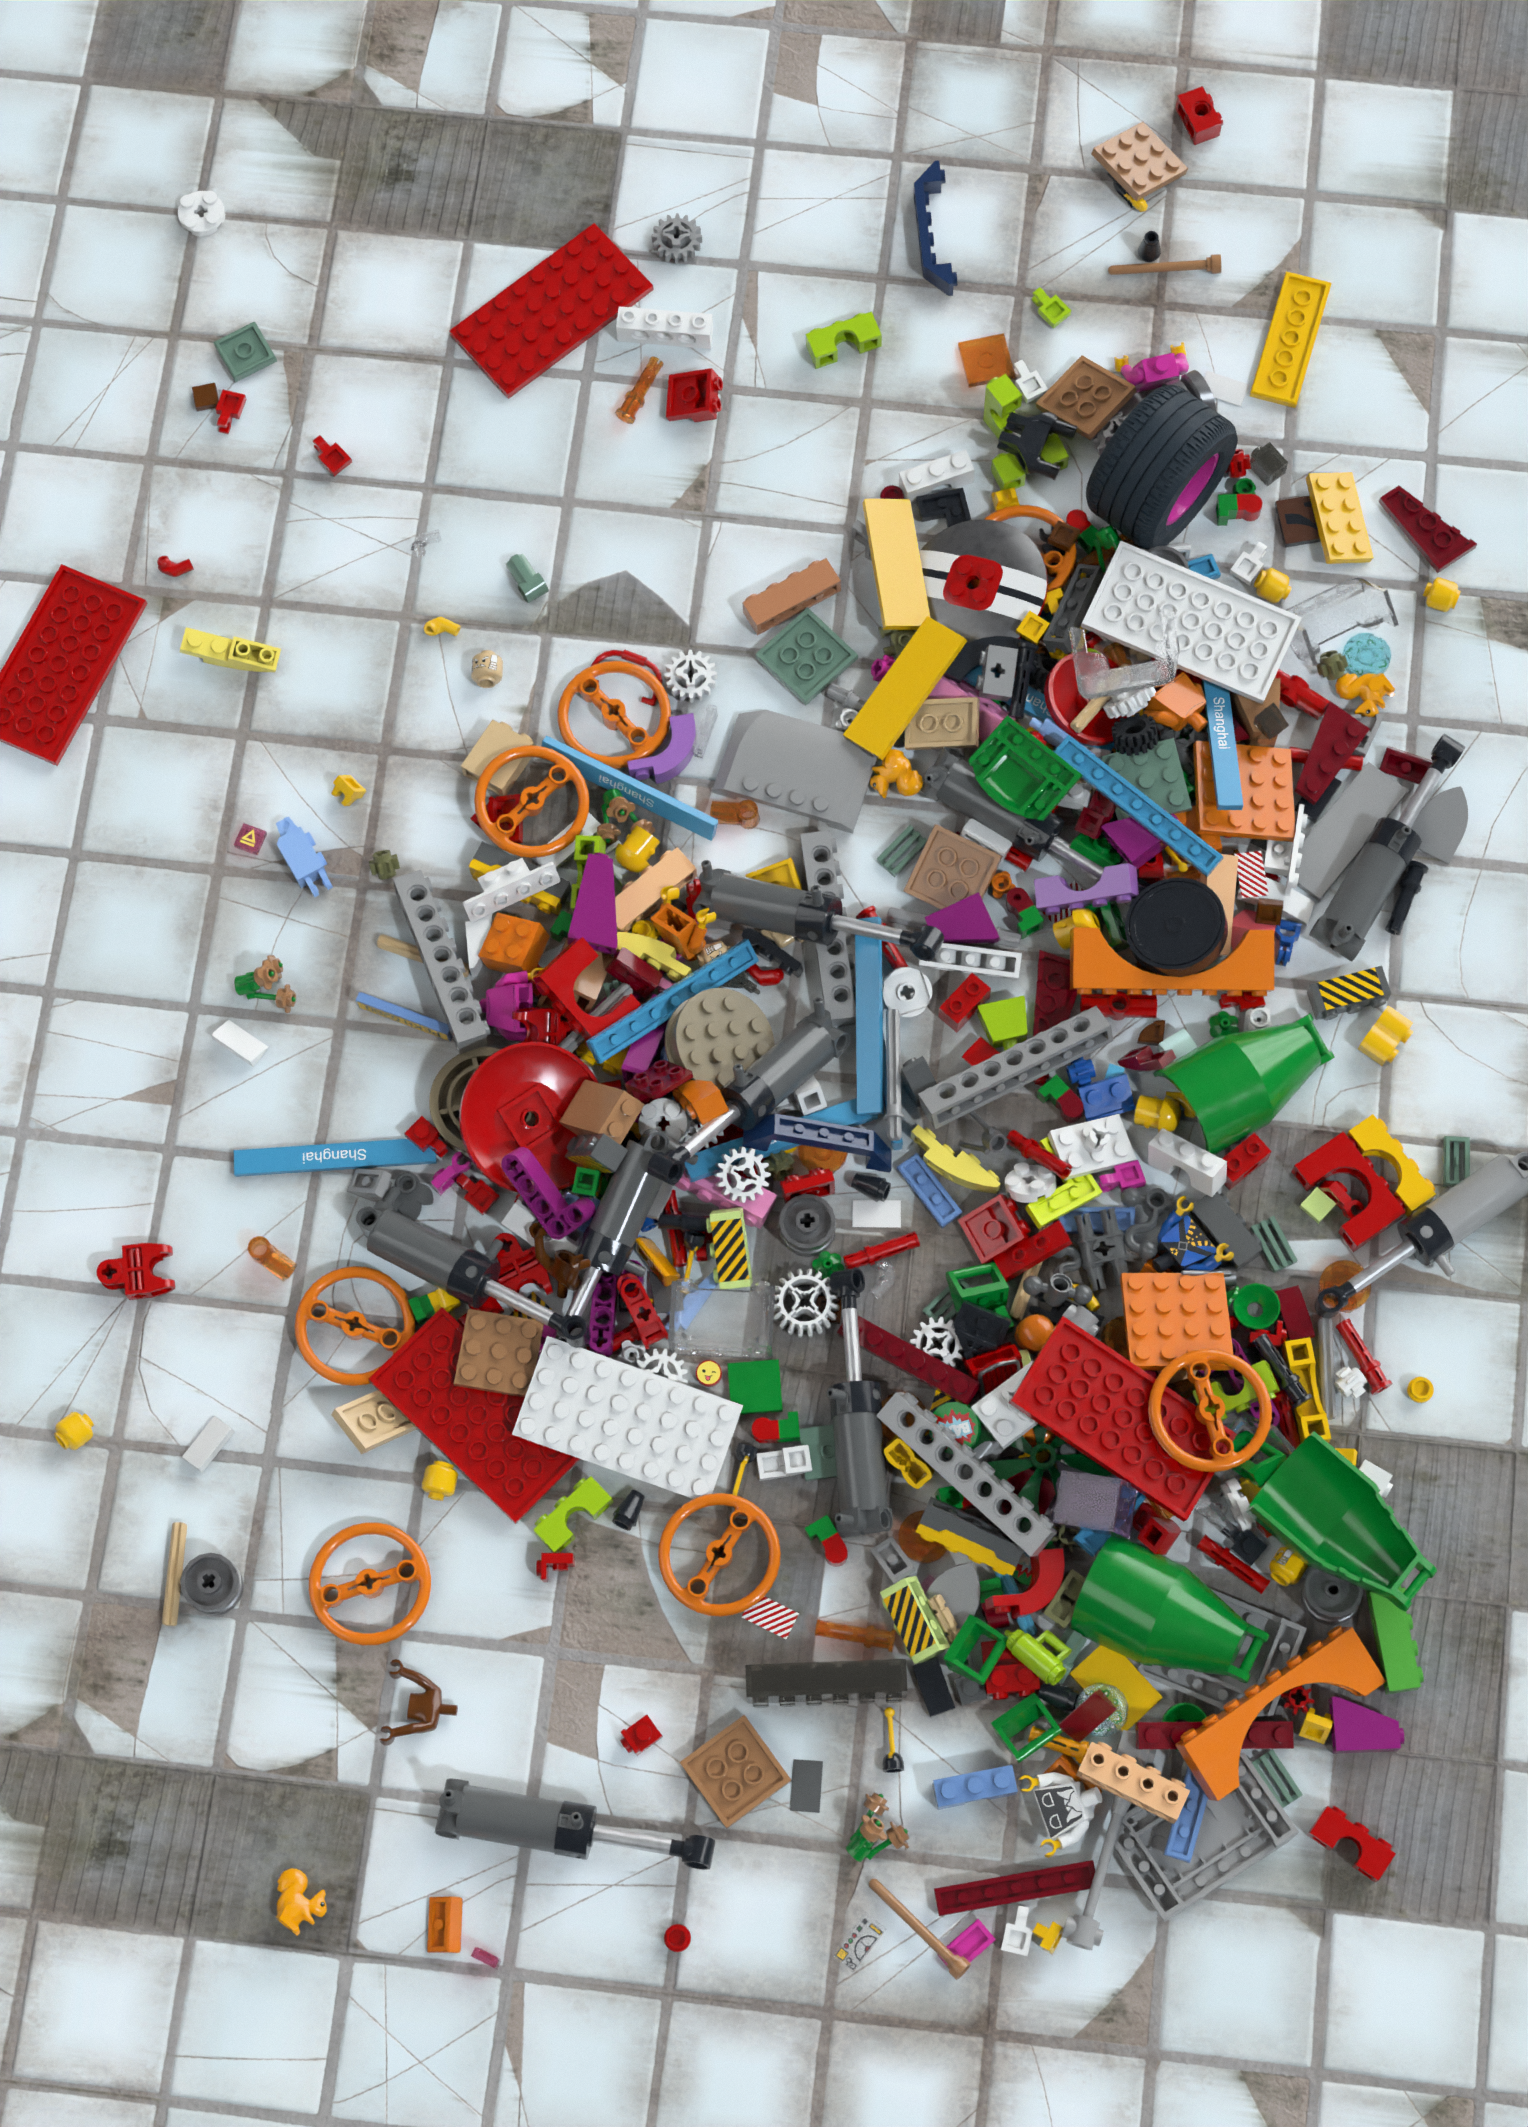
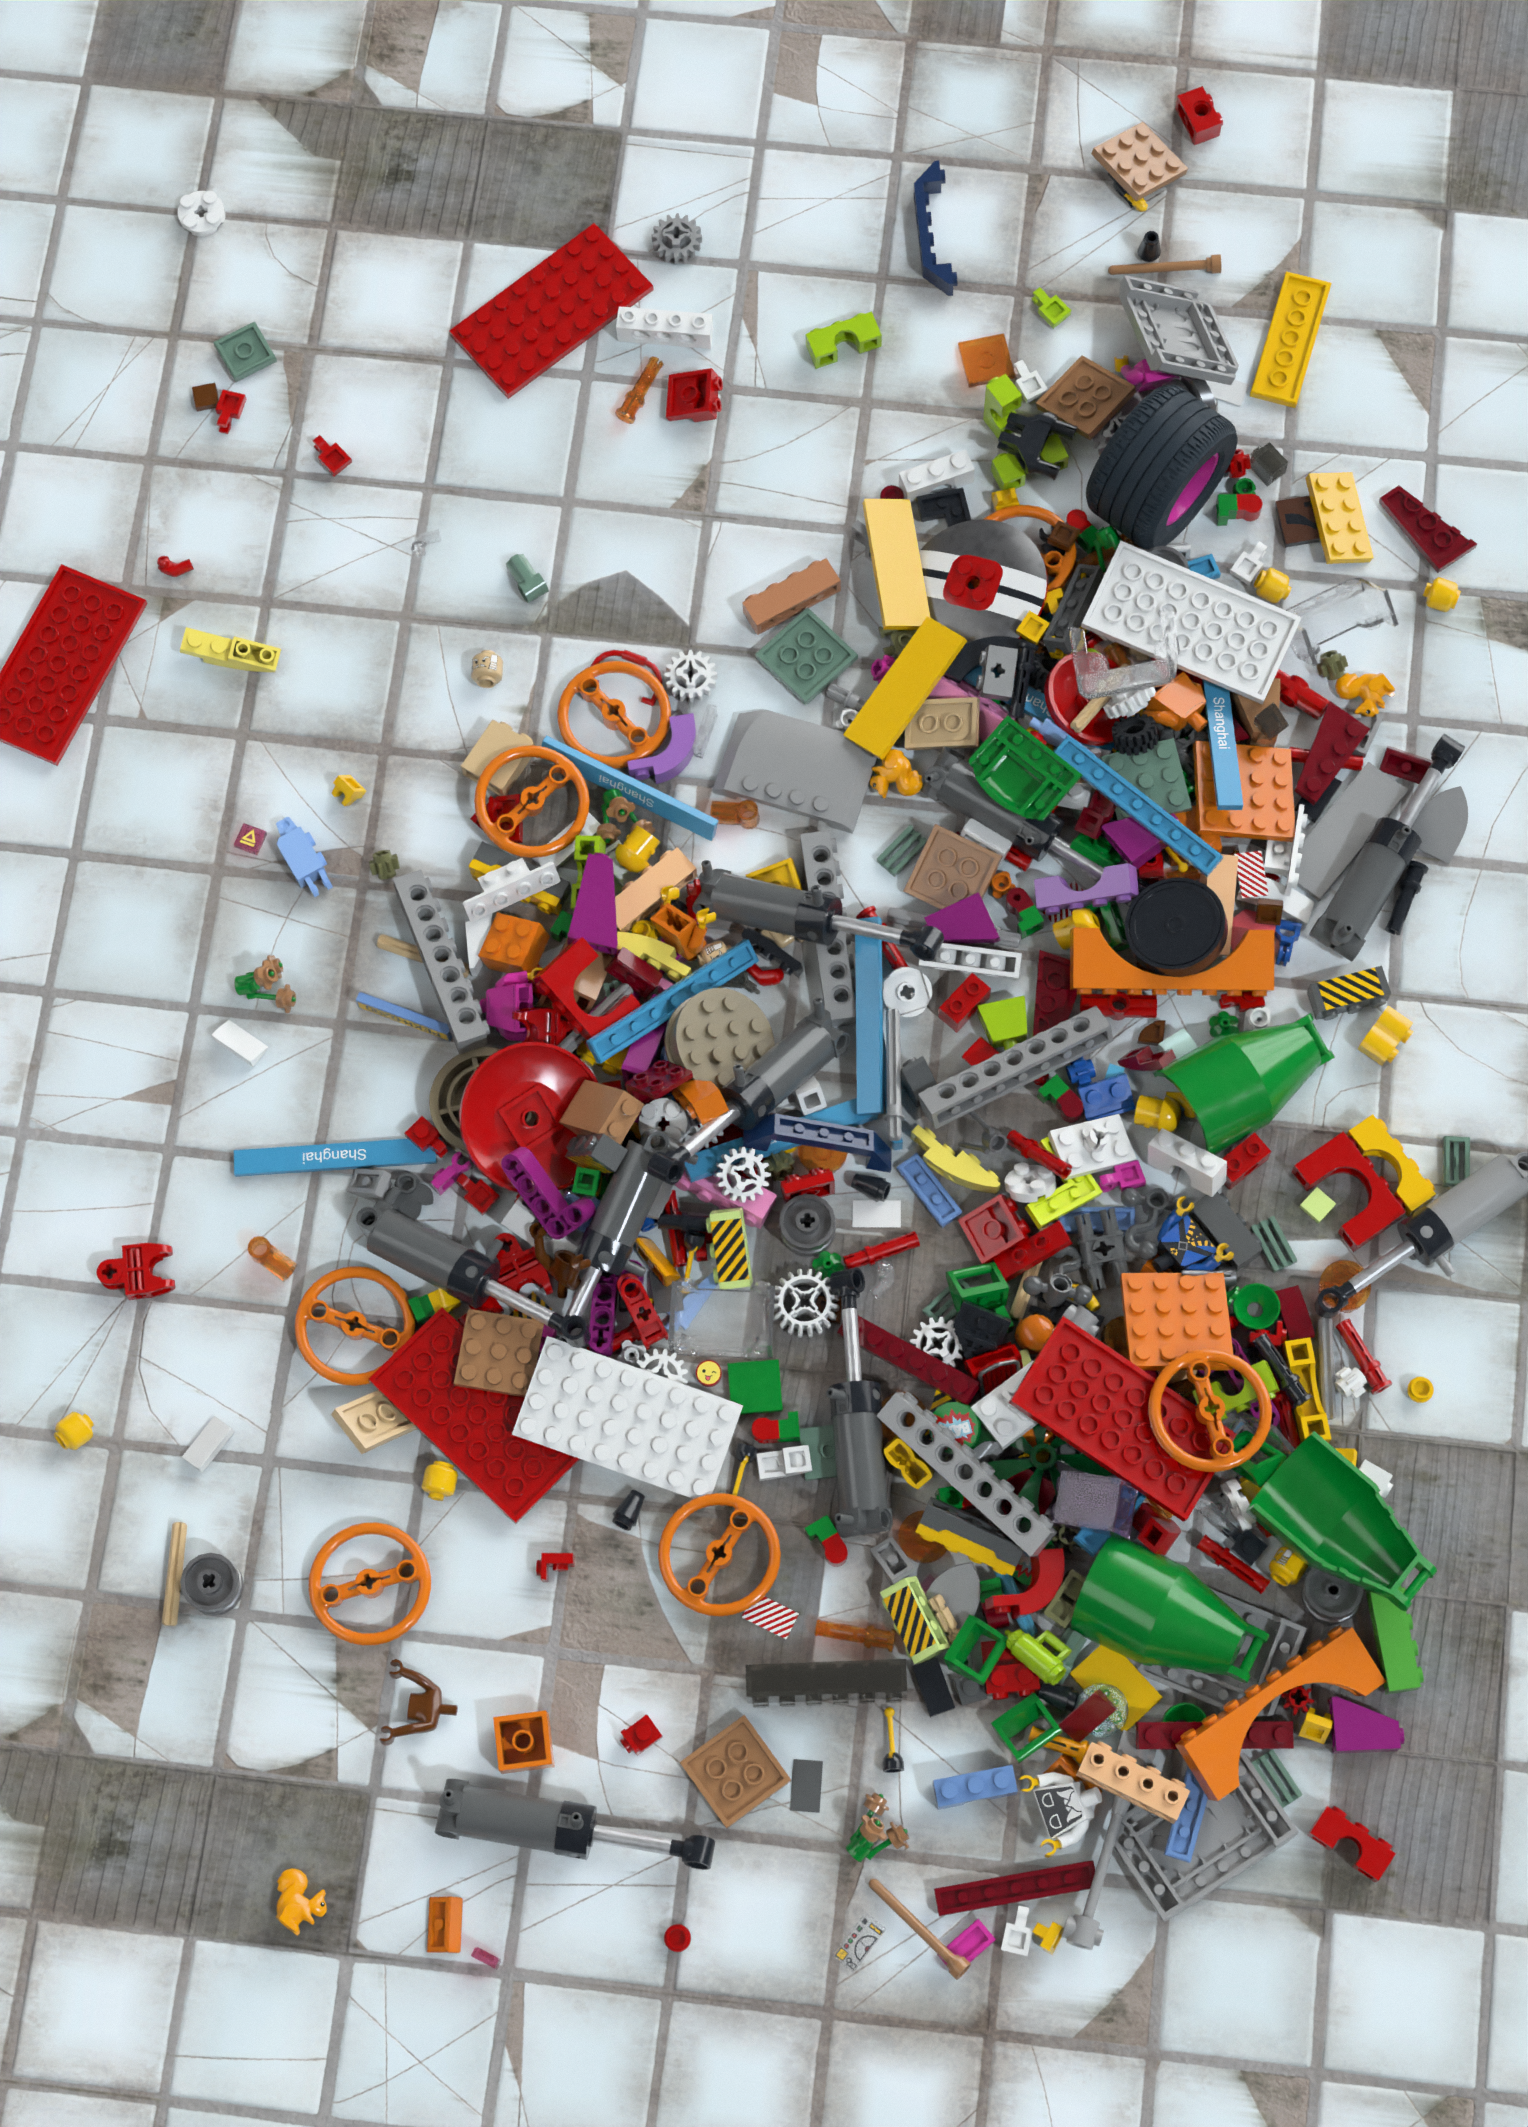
(441, 625): yellow arm -> none
(523, 1742): none -> orange brick
(587, 1498): lime arch -> none
(1177, 331): none -> light grey slope
(1337, 1192): red plate -> none
(1366, 654): clear light blue tile -> none

